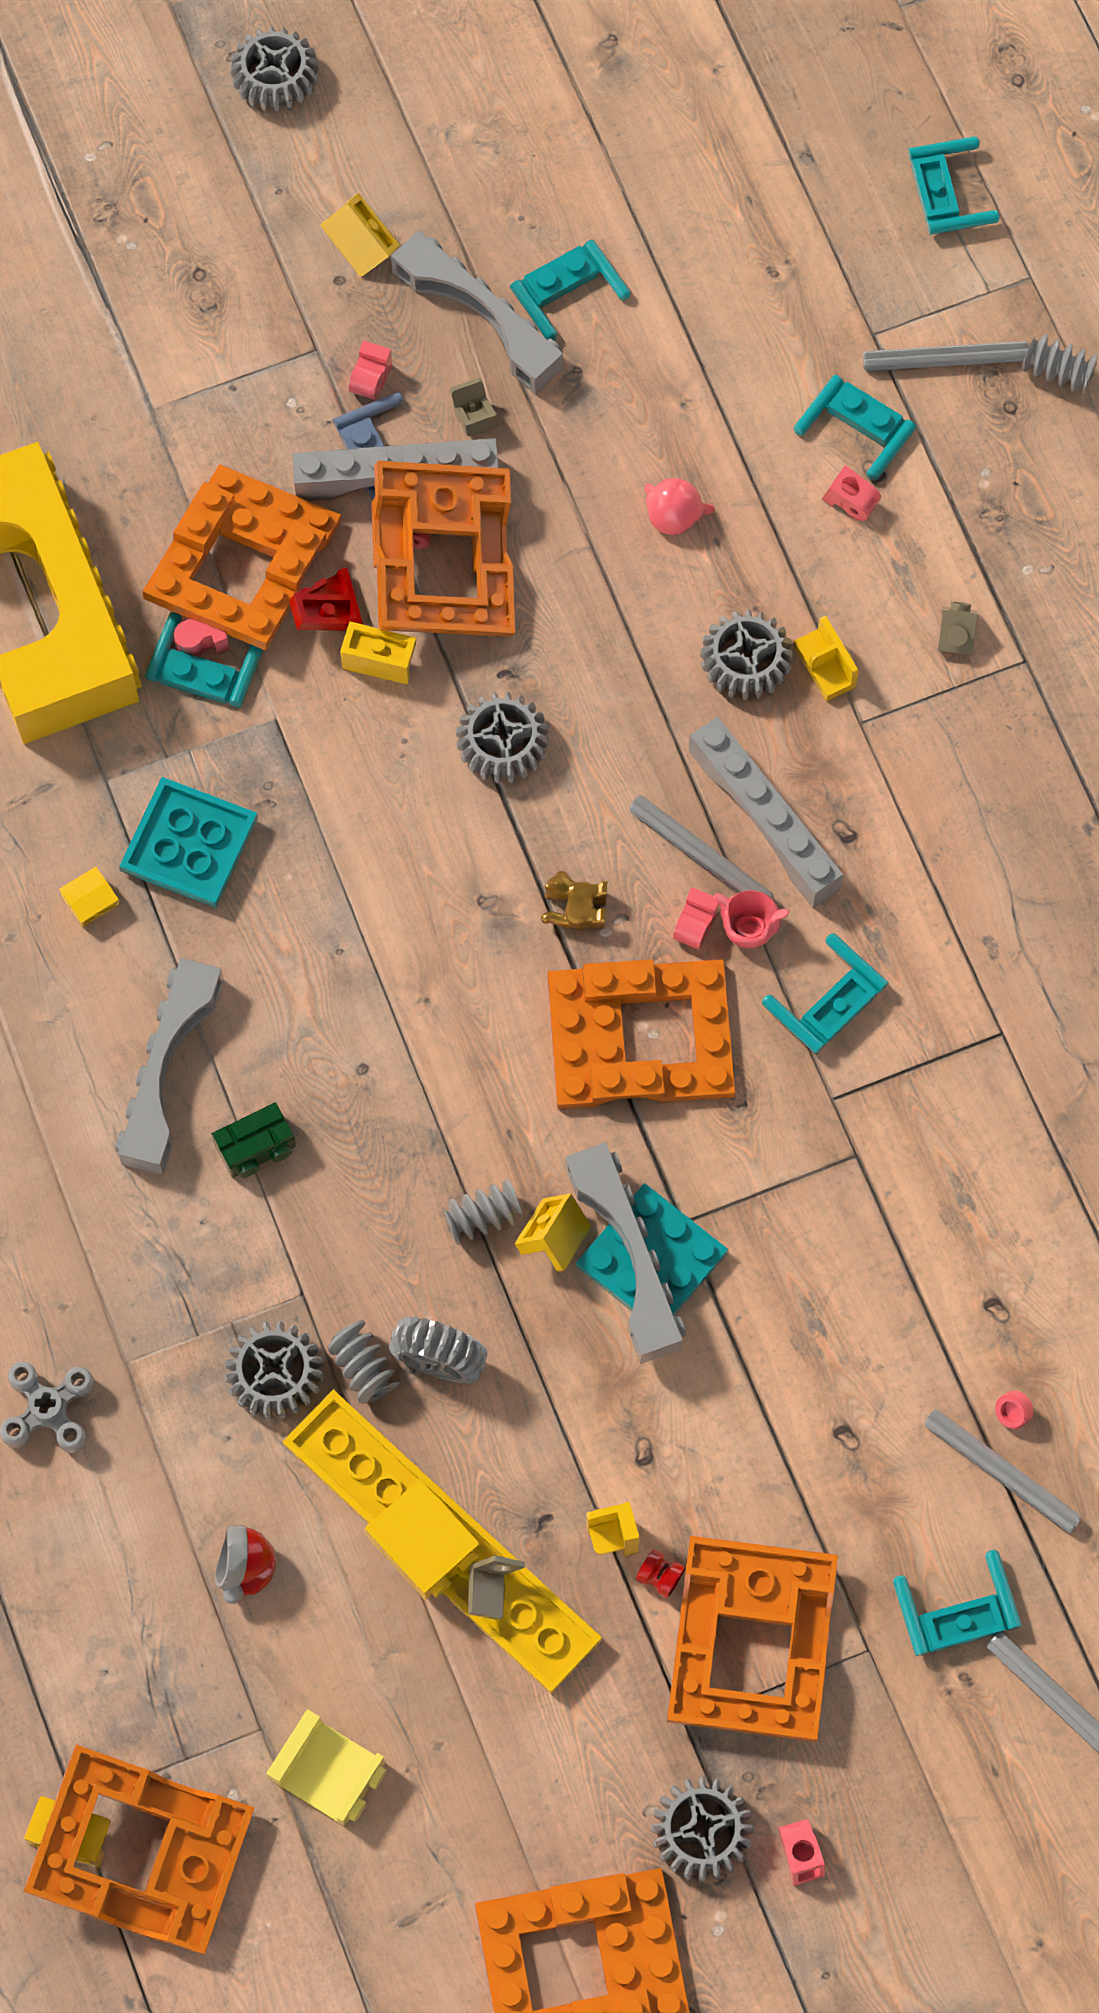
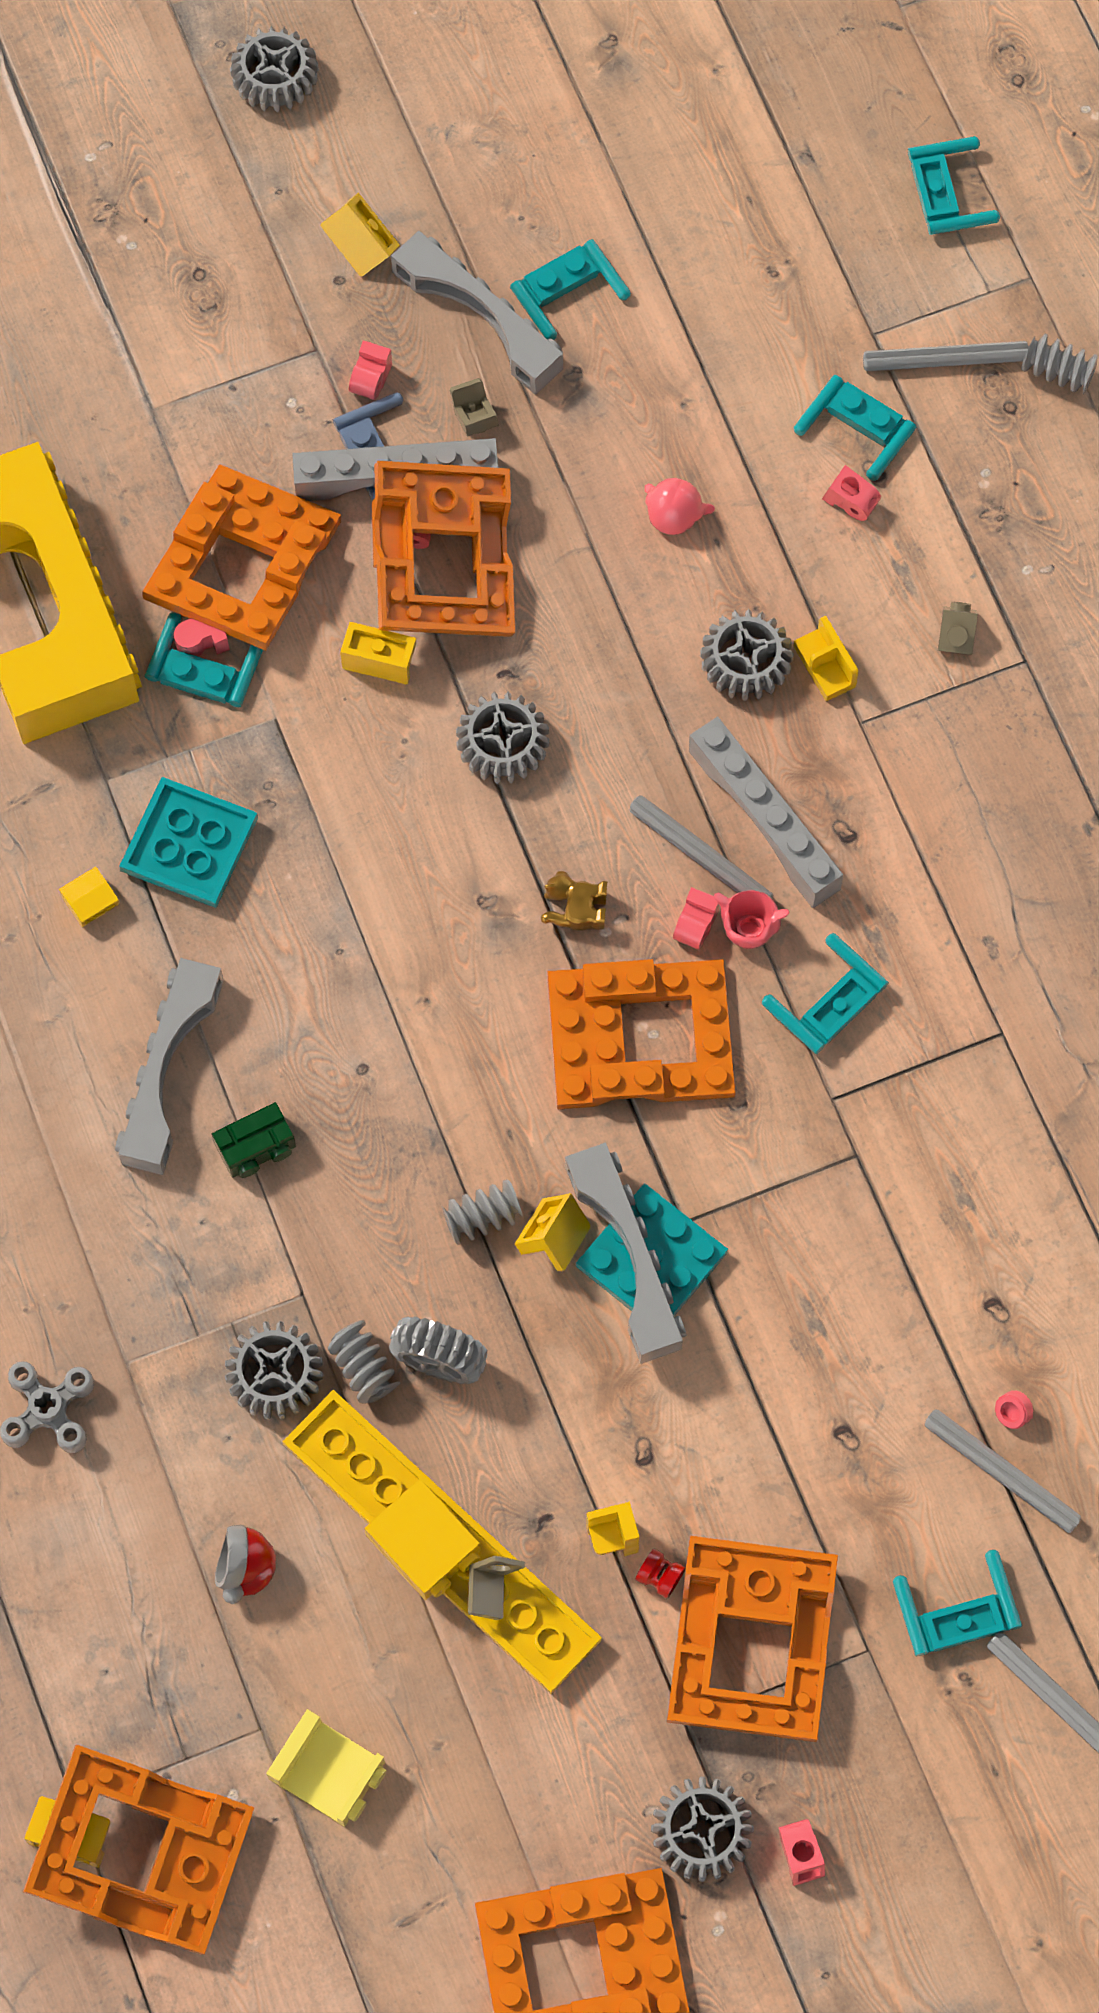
(327, 604): red wing -> none

